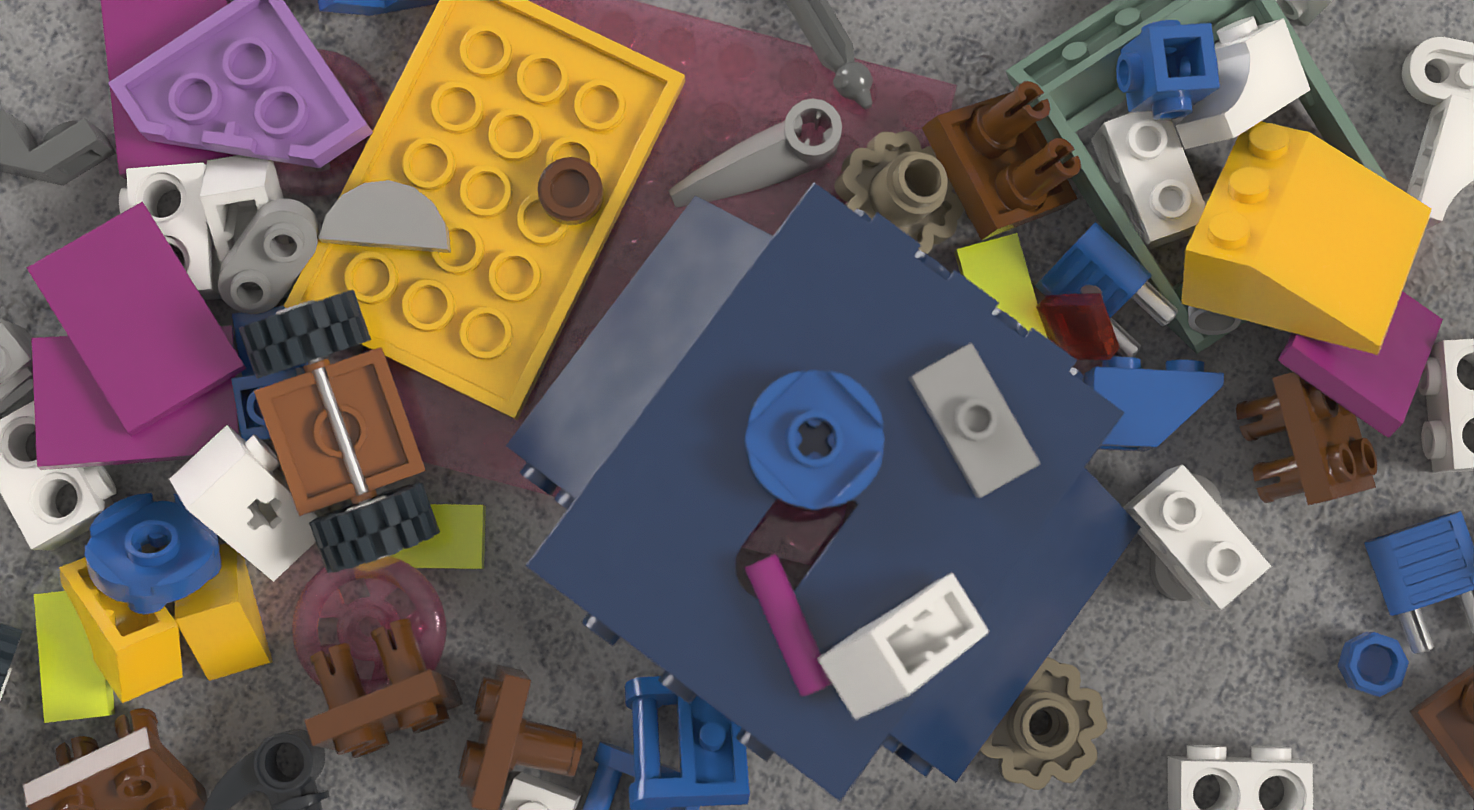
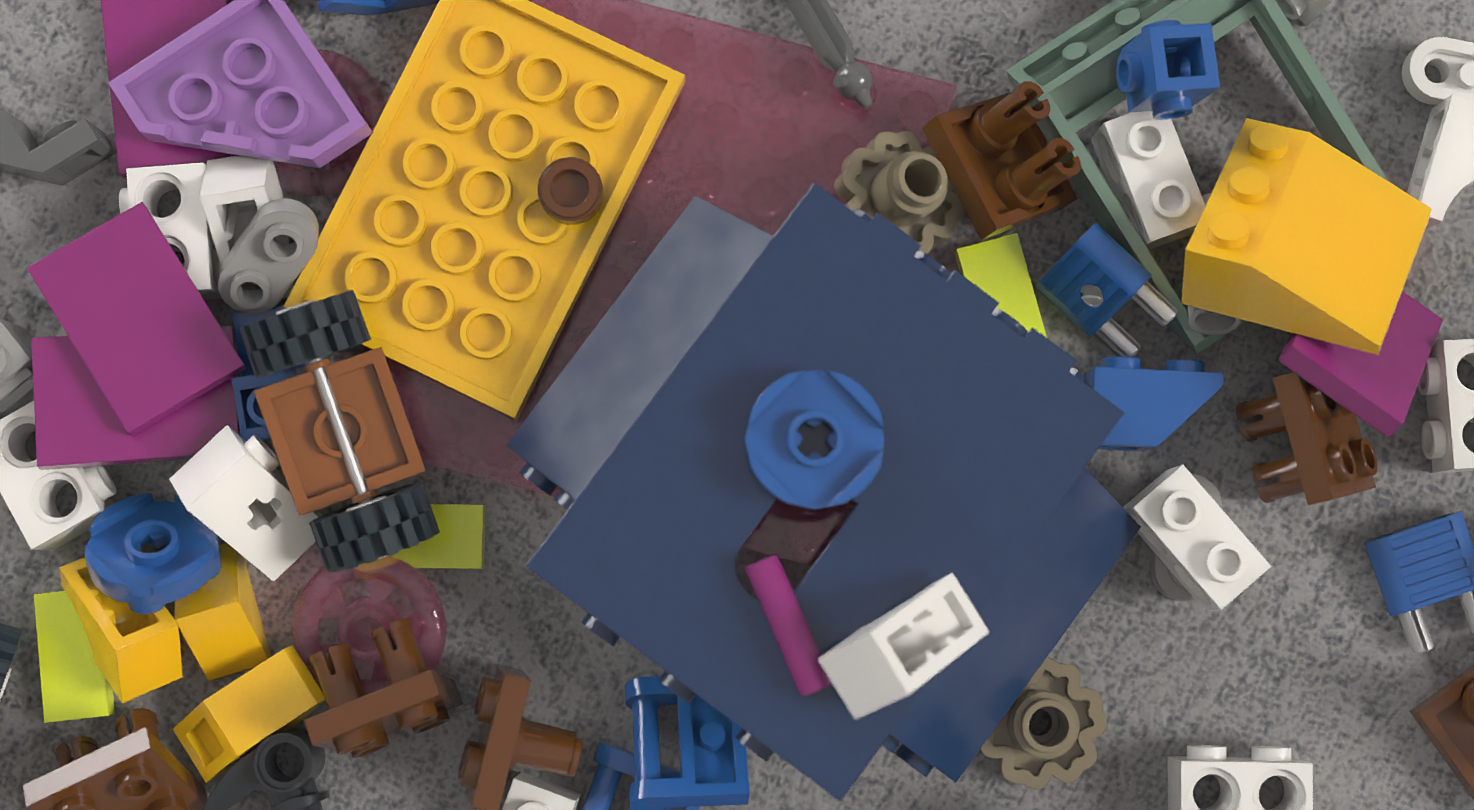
(247, 712): none -> yellow slope
(386, 217): light grey tile -> none
(765, 157): light grey piece -> none
(974, 421): light grey plate -> none
(1079, 325): clear red tile -> none
(1256, 78): white arch -> none
(1373, 664): blue tile -> none

